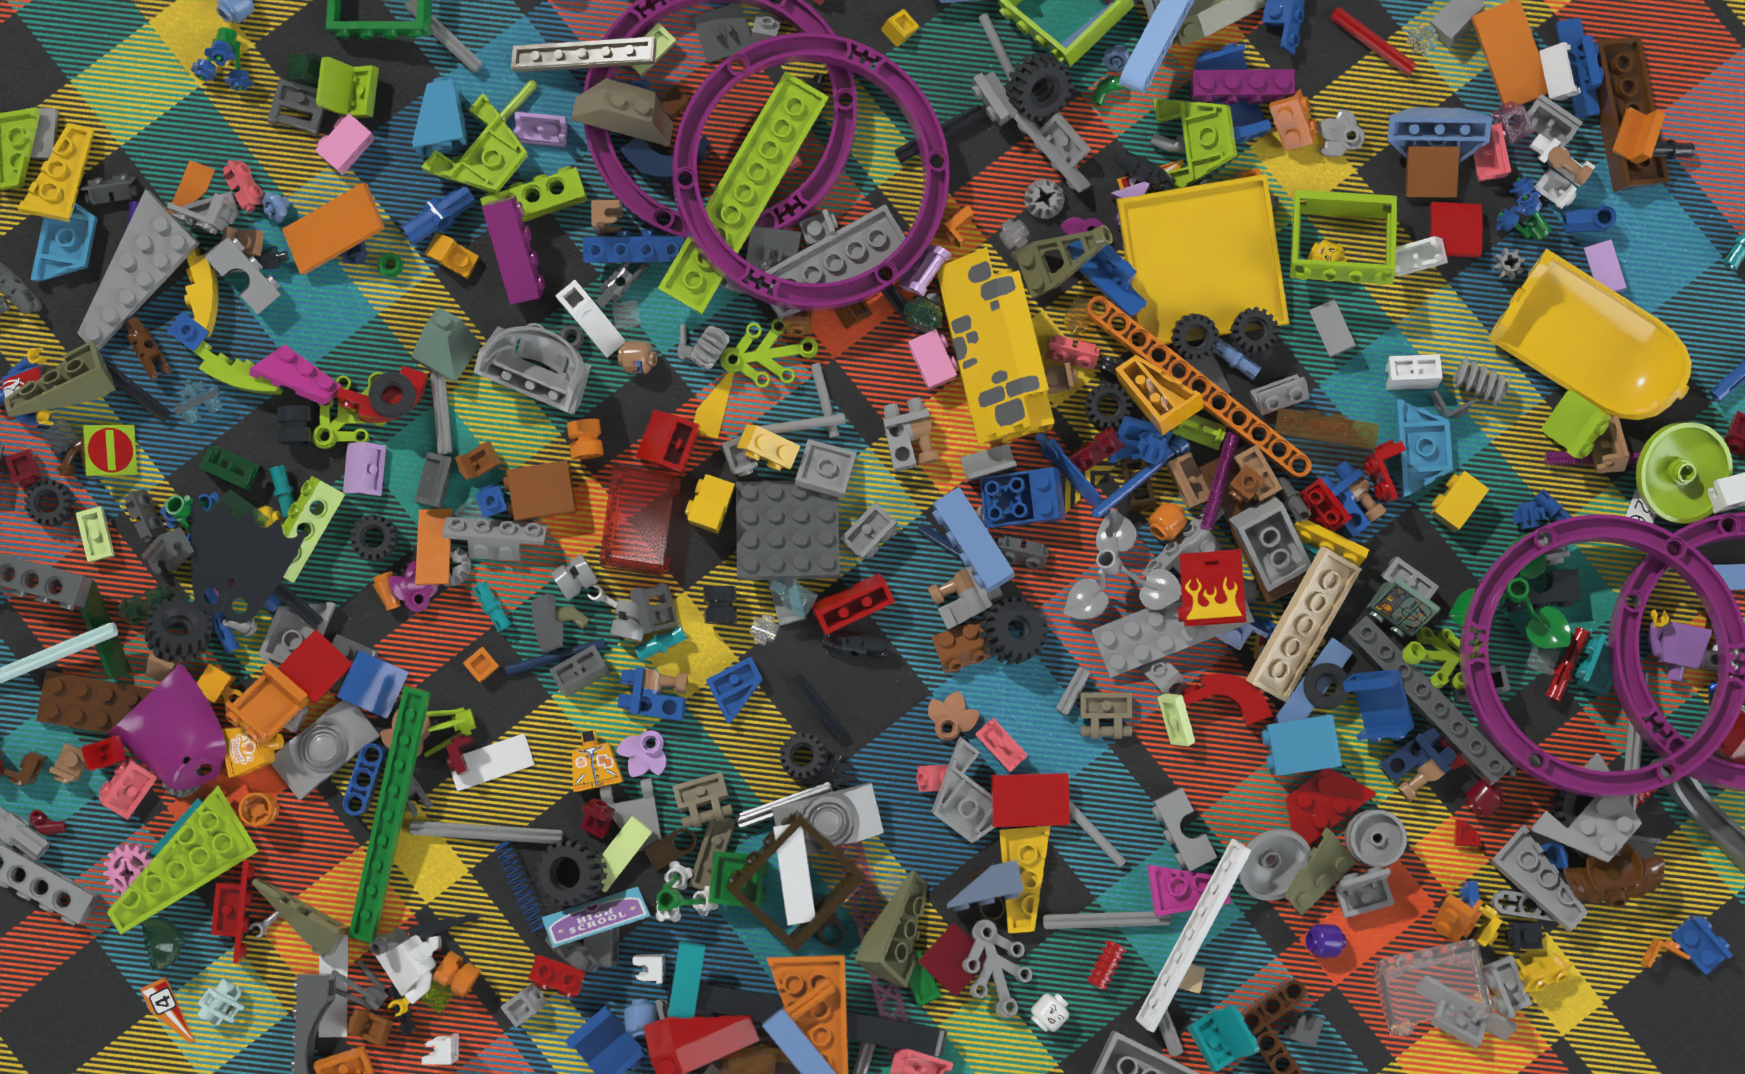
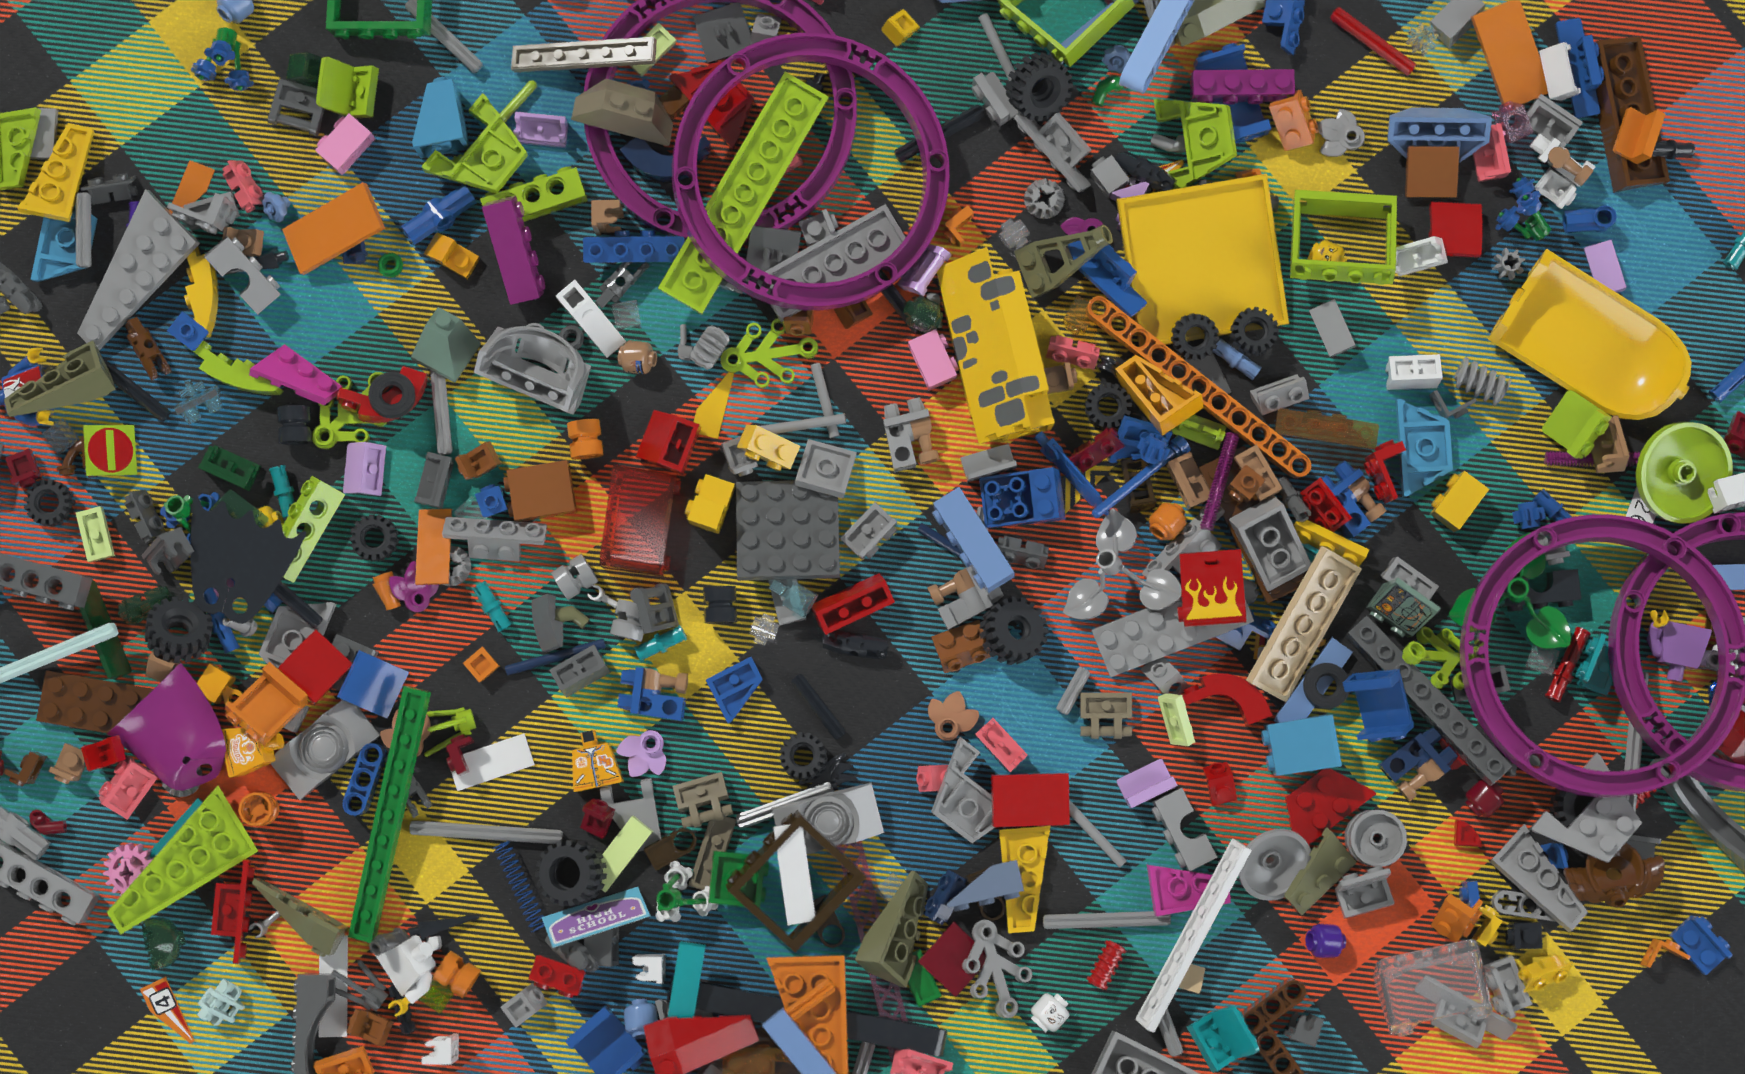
(83, 230): none -> light grey axle
(732, 110): none -> red wing
(948, 886): none -> dark blue hinge
(1108, 175): none -> light grey brick
(1146, 783): none -> lavender panel
(1220, 783): none -> red bracket

